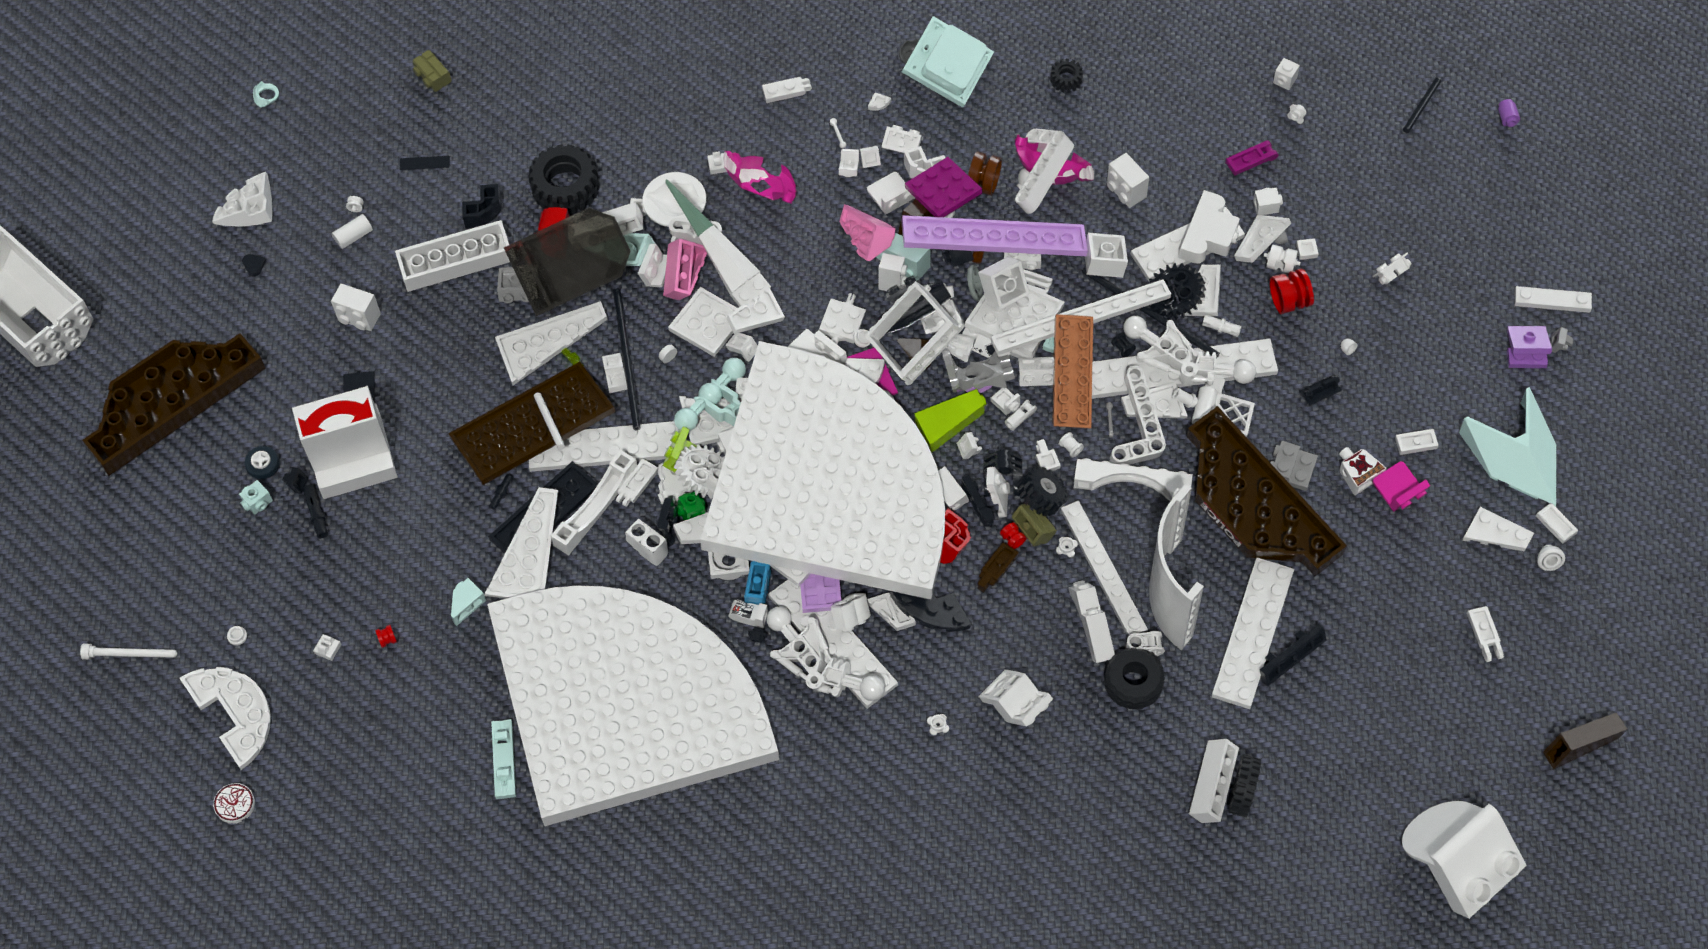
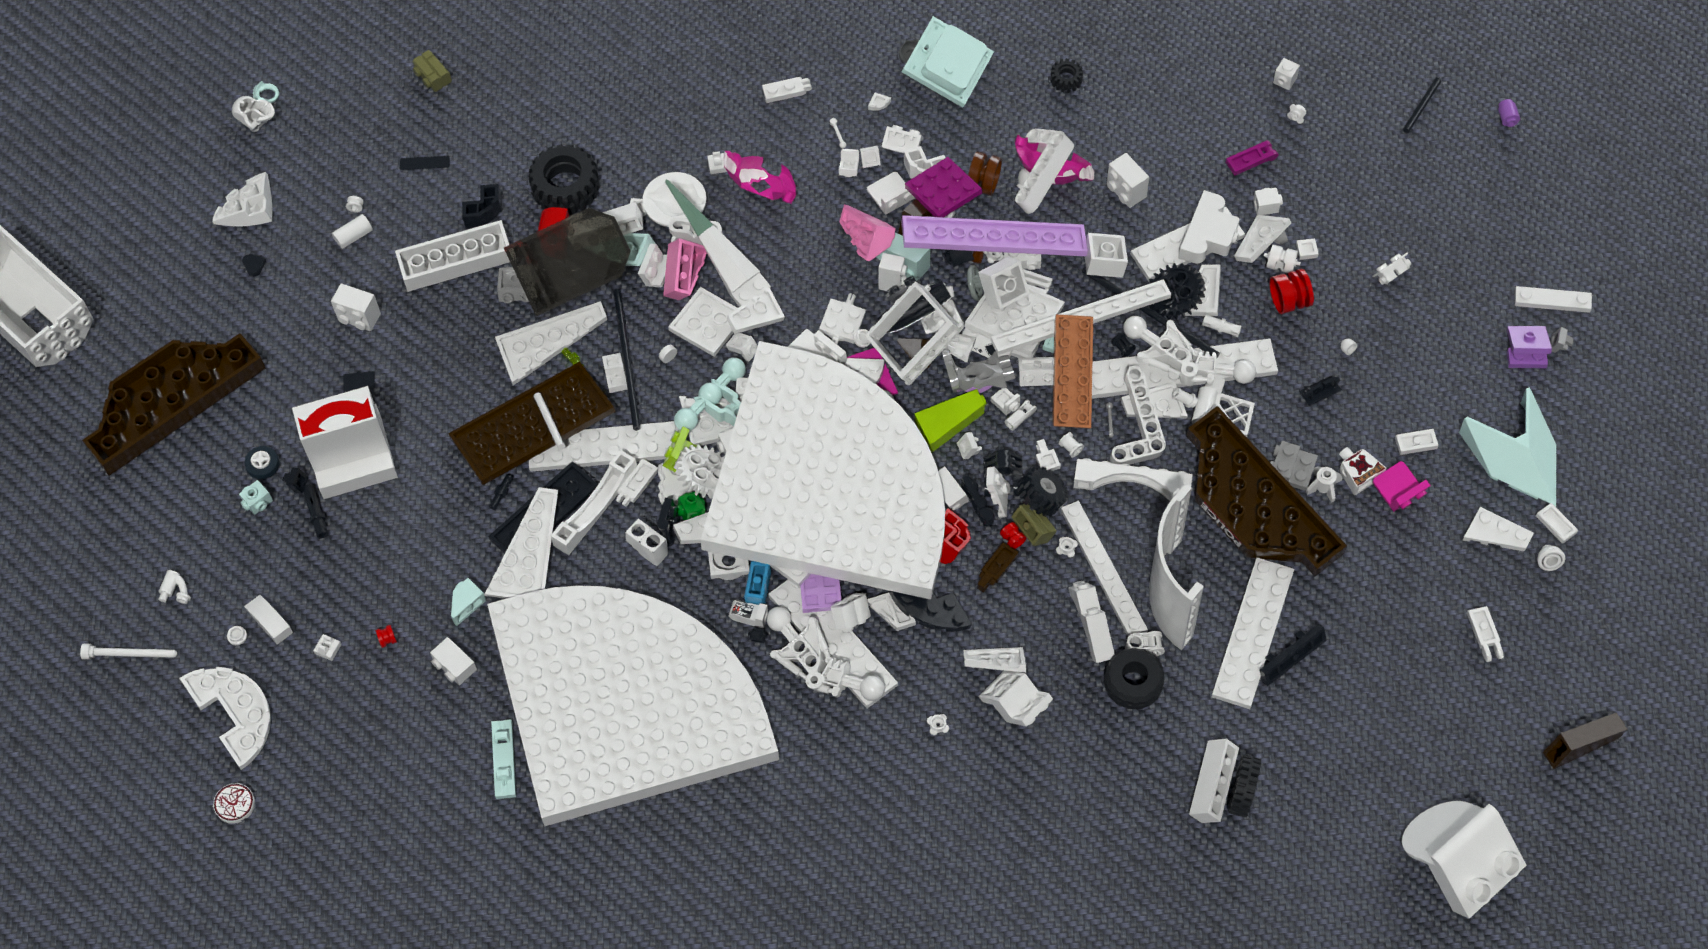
(168, 585): none -> white plant
(252, 112): none -> white head
(268, 619): none -> white slope
(452, 661): none -> white brick
(991, 258): none -> white plate
(1000, 659): none -> white wing
(1325, 482): none -> white brick

